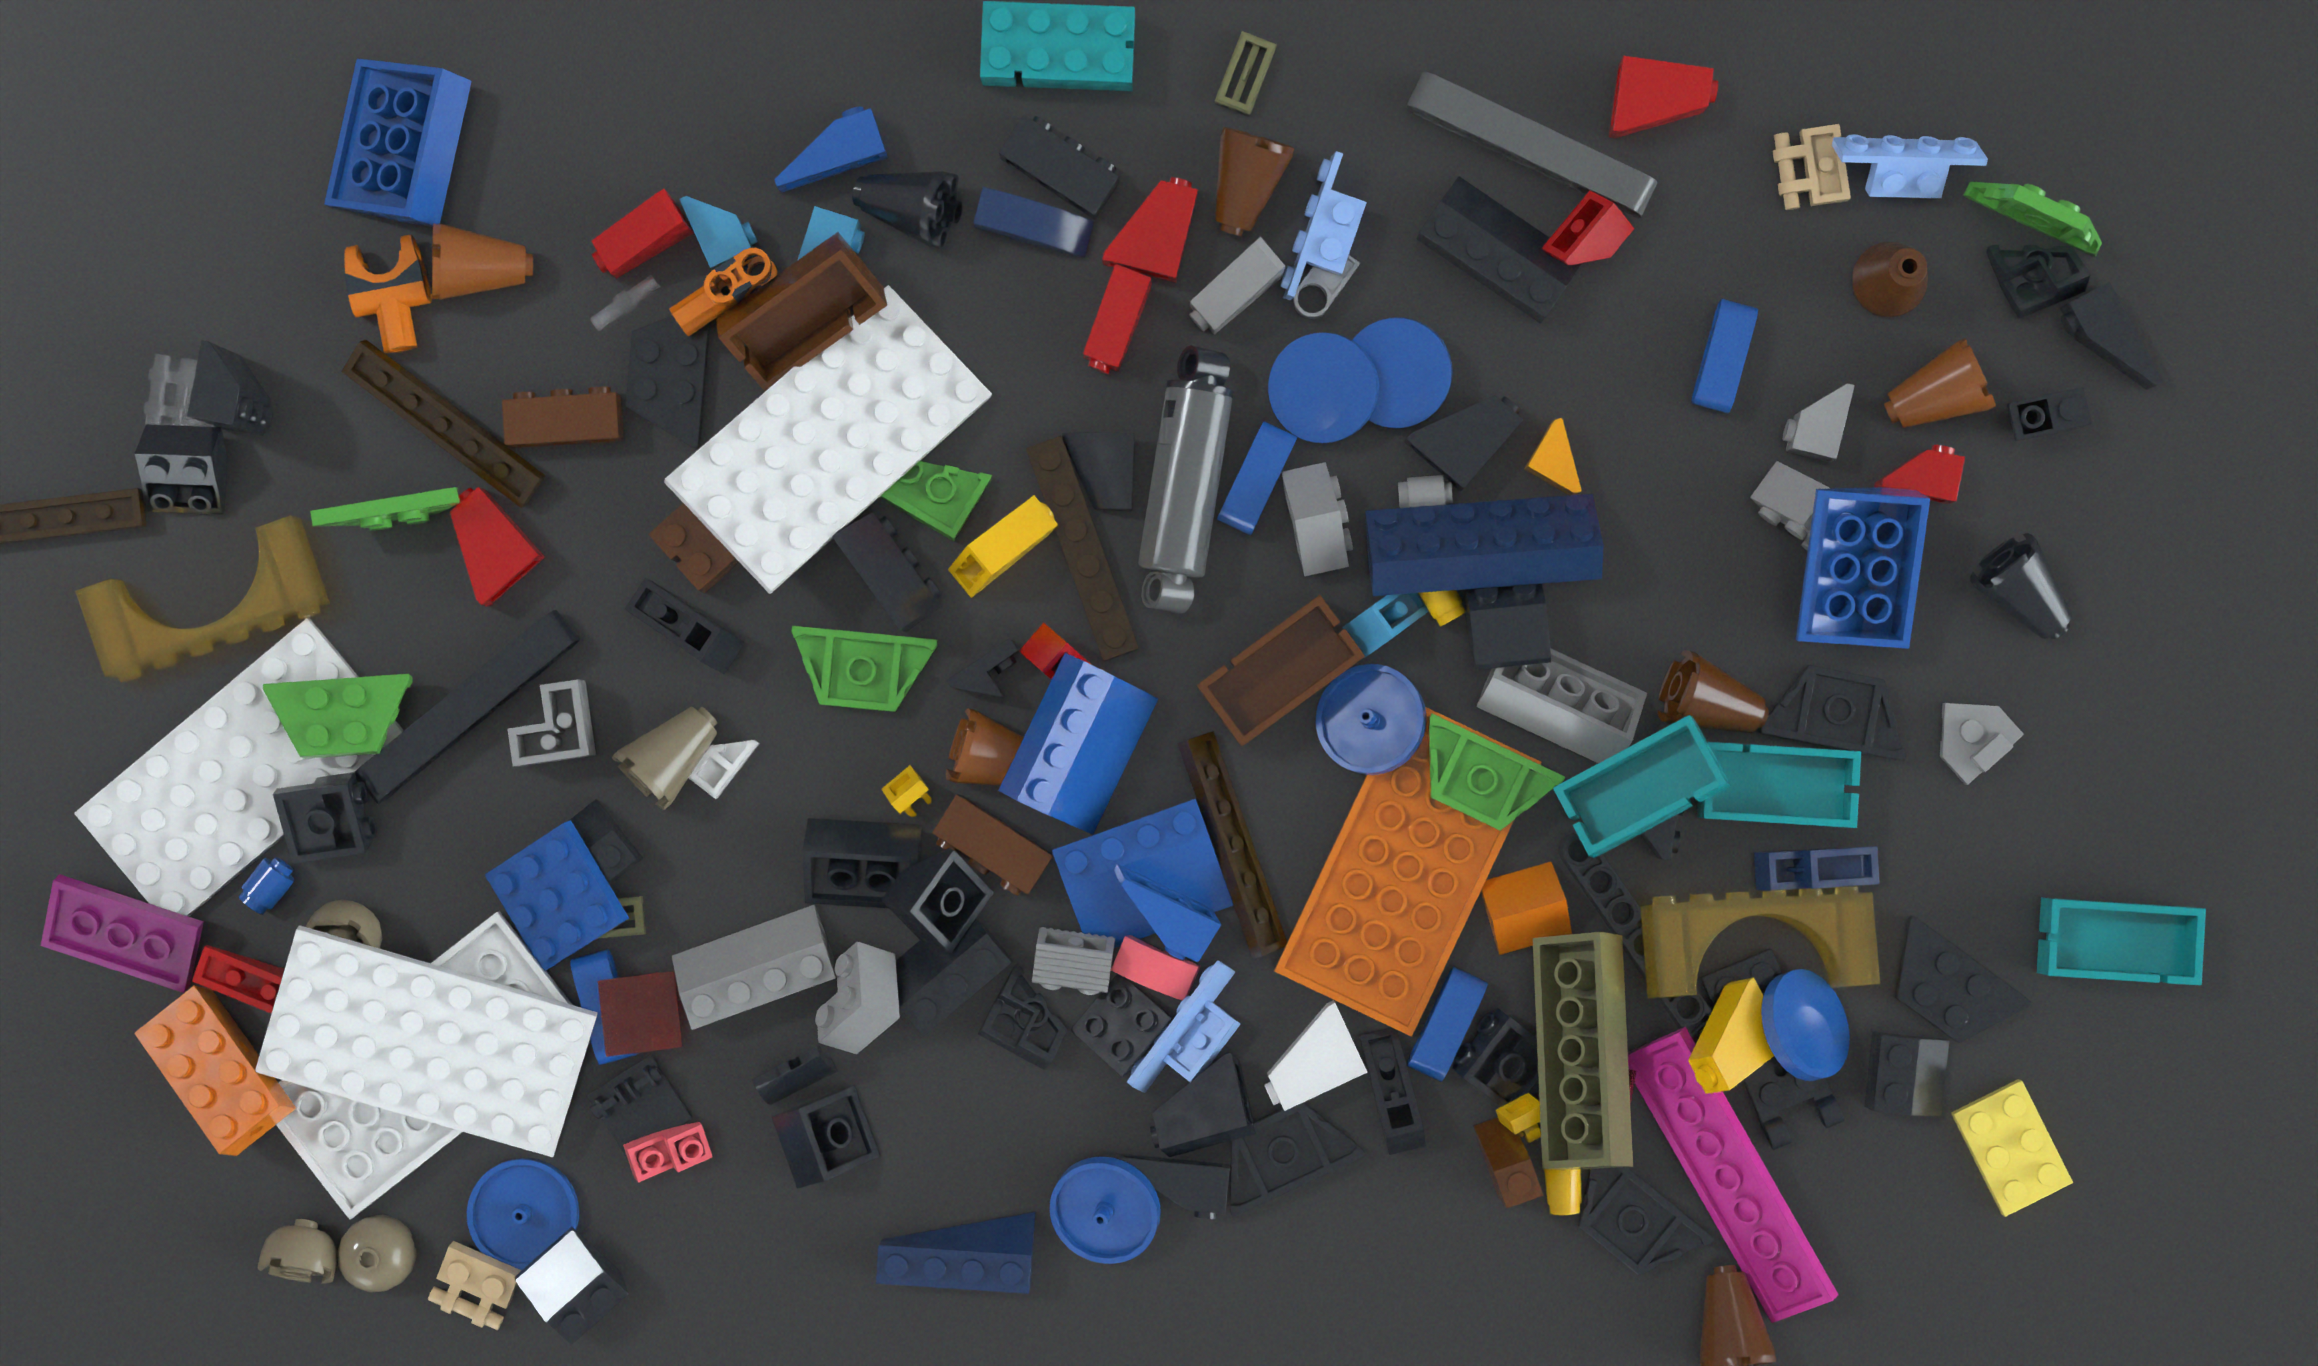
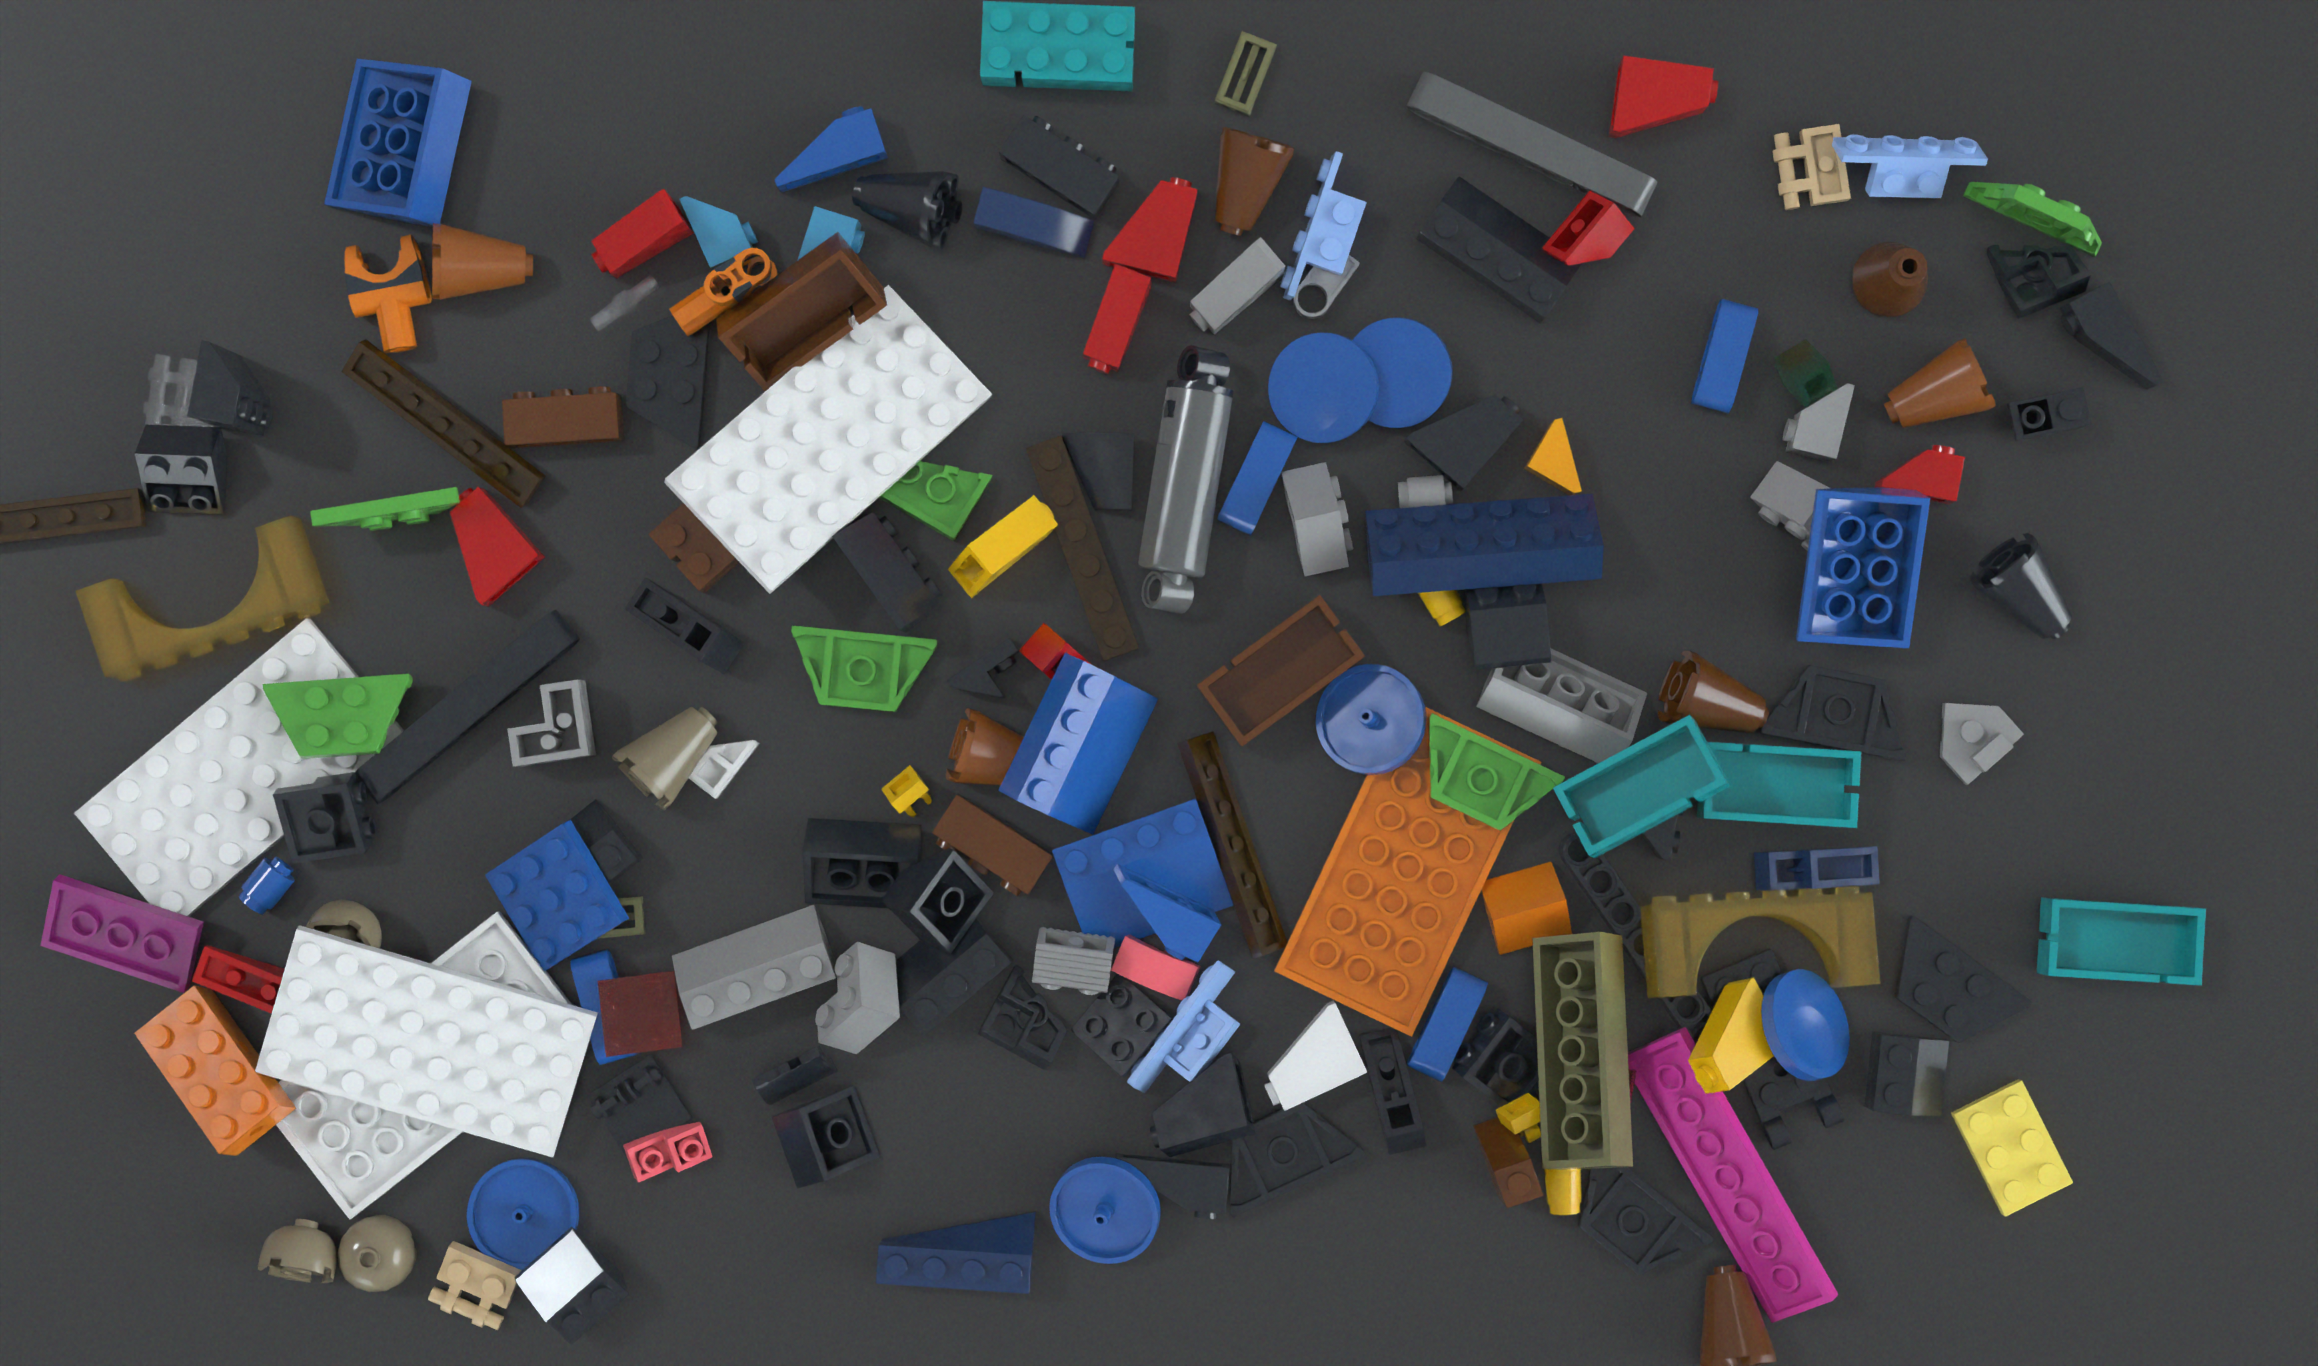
(1385, 620): dark azure slope -> none
(1805, 373): none -> clear green brick

